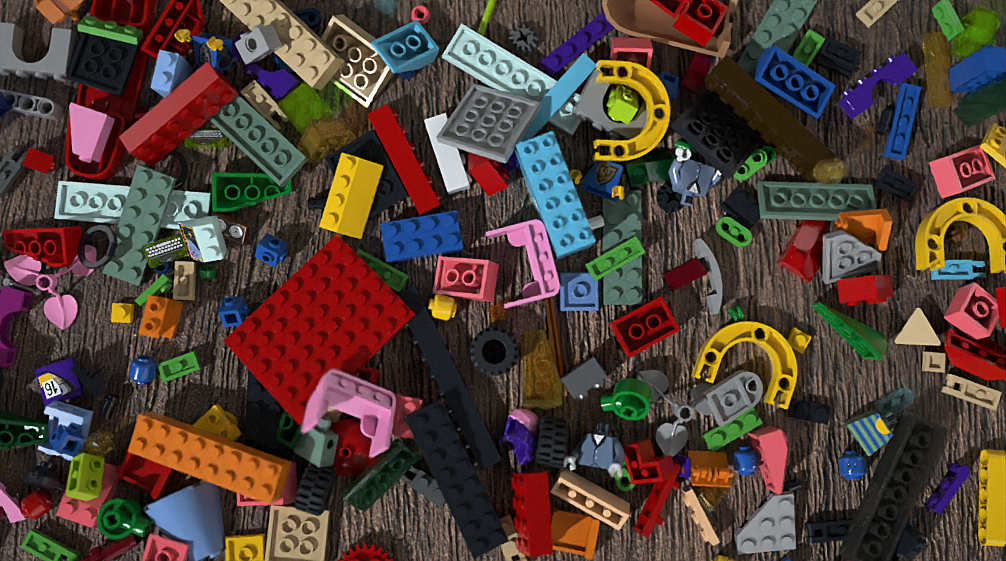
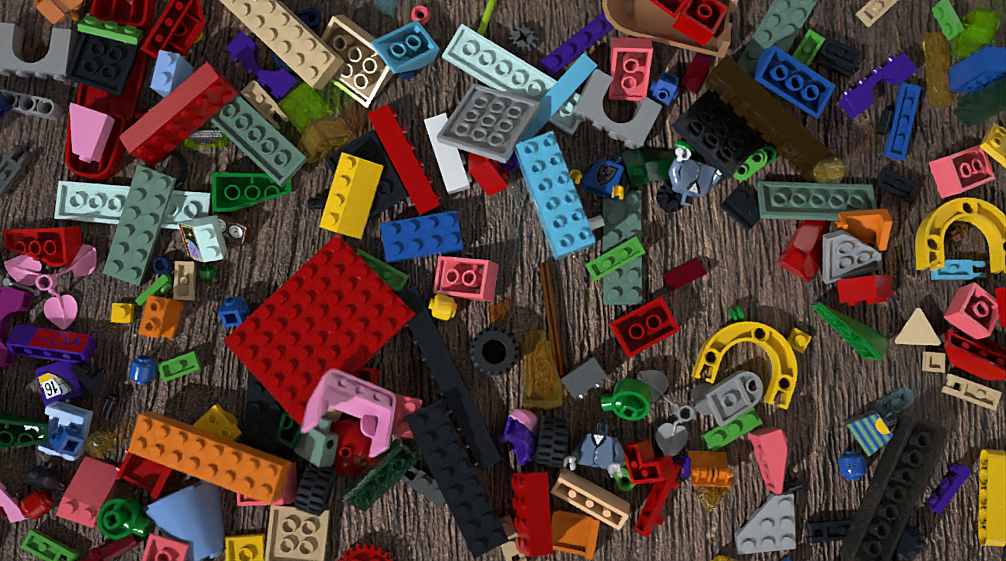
(39, 161): red brick -> none
(51, 344): none -> dark purple brick
(85, 477): lime brick -> none
(110, 252): black piece -> none
(165, 250): slope -> none
(208, 48): torso -> none
(258, 43): light grey brick -> none
(271, 250): blue brick -> none
(534, 236): bright pink windscreen -> none
(578, 292): medium blue tile -> none
(622, 103): lime brick -> none
(654, 96): yellow piece -> none
(699, 516): light nougat plate -> none
(703, 251): light grey slope -> none
(734, 229): bright green plate -> none
(745, 460): blue head -> none
(809, 411): black plate -> none

